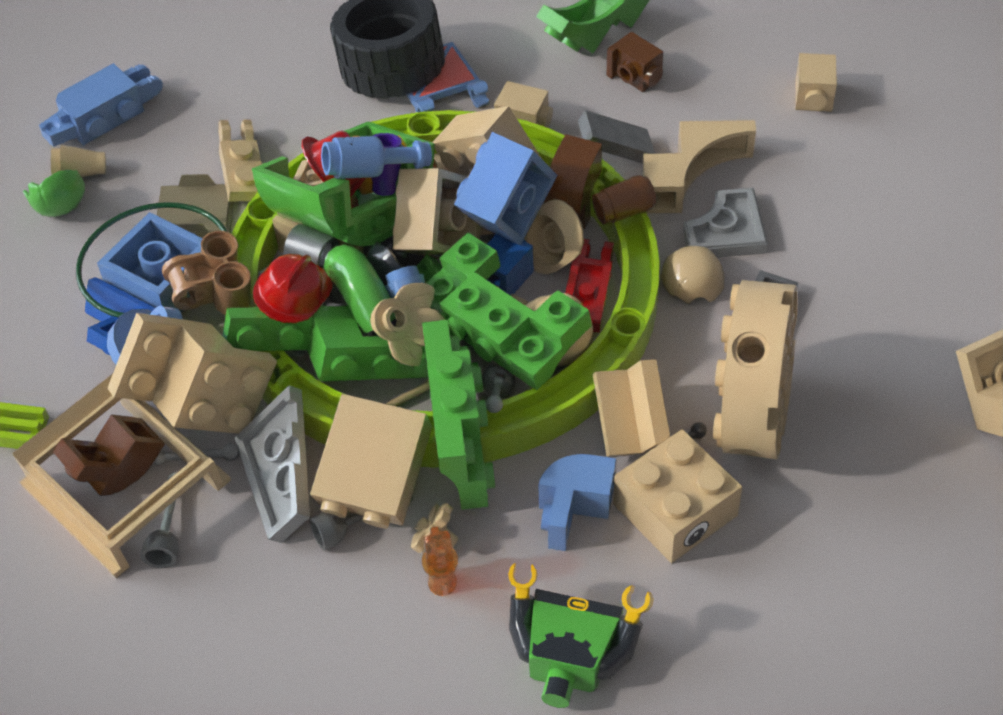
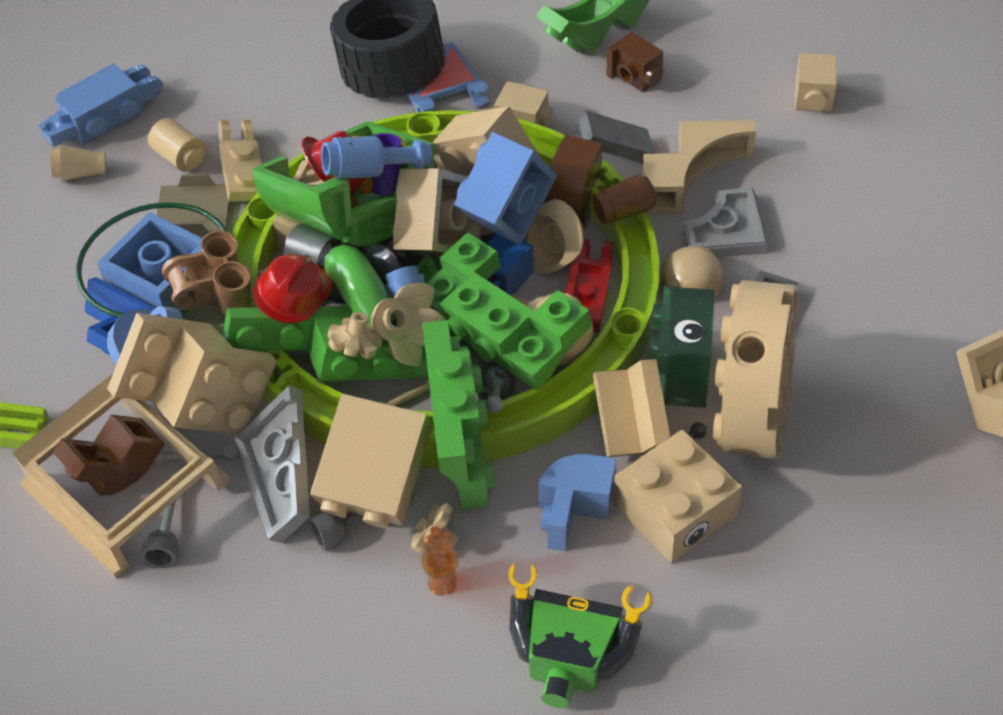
(56, 194): bright green hair -> none
(176, 144): none -> tan brick
(354, 336): none -> tan plant
(683, 344): none -> clear green brick

